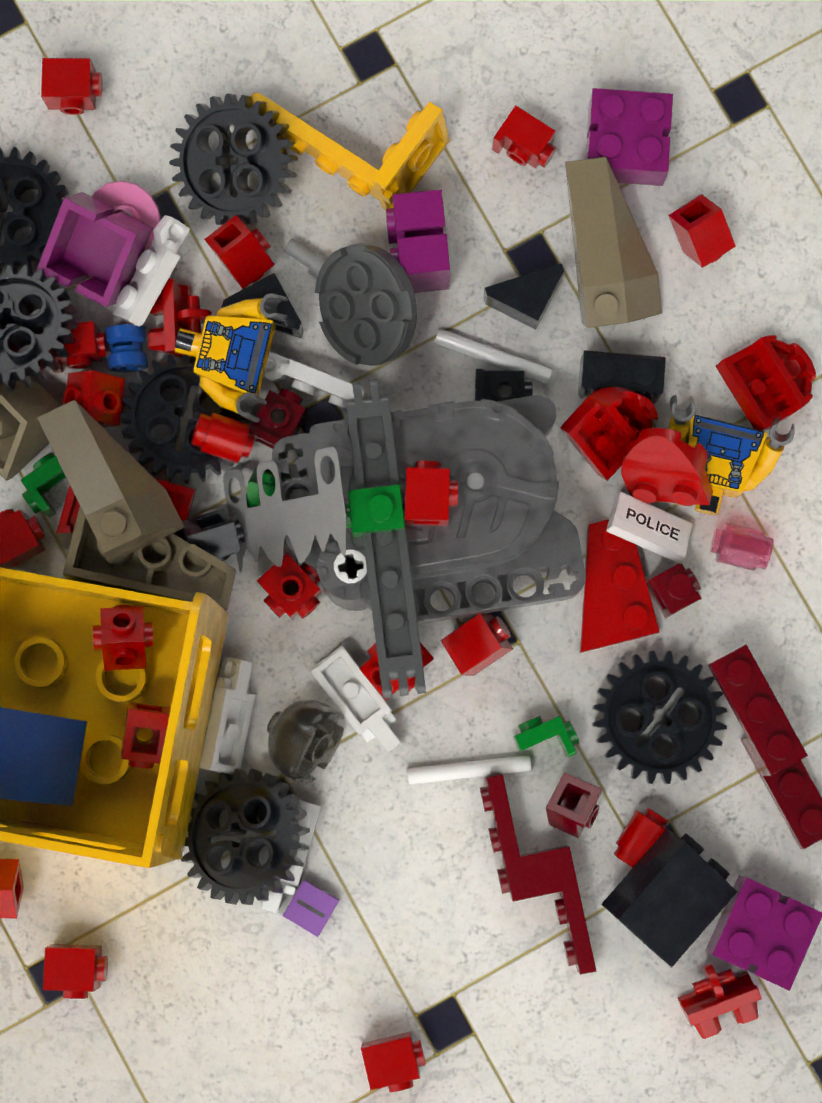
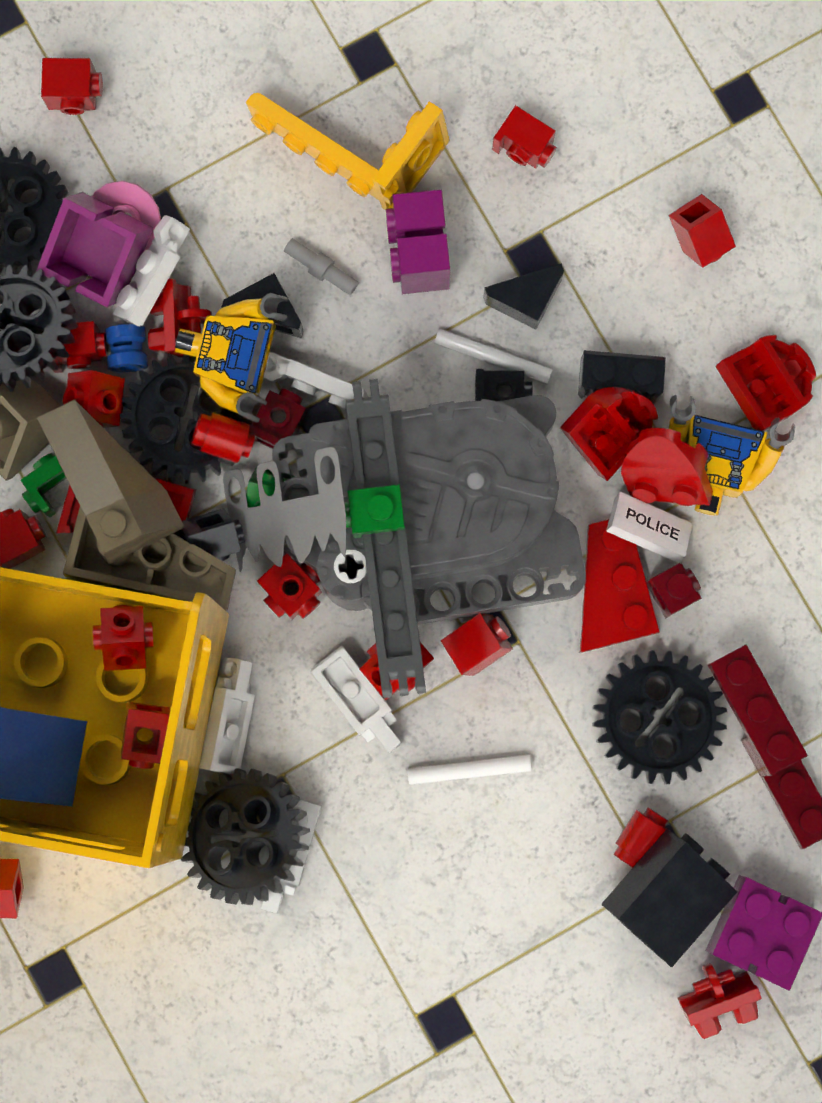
(74, 969): red brick -> none
(199, 162): black gear -> none
(241, 251): red brick -> none
(304, 738): clear smoke cylinder -> none
(311, 908): medium lavender tile -> none
(366, 304): dark grey tile -> none
(393, 1061): red brick -> none
(429, 494): red brick -> none
(536, 731): green bracket -> none
(538, 875): dark red bracket -> none
(573, 805): dark red brick -> none
(611, 259): dark tan wedge -> none
(631, 134): magenta piece -> none
(742, 547): clear pink brick -> none

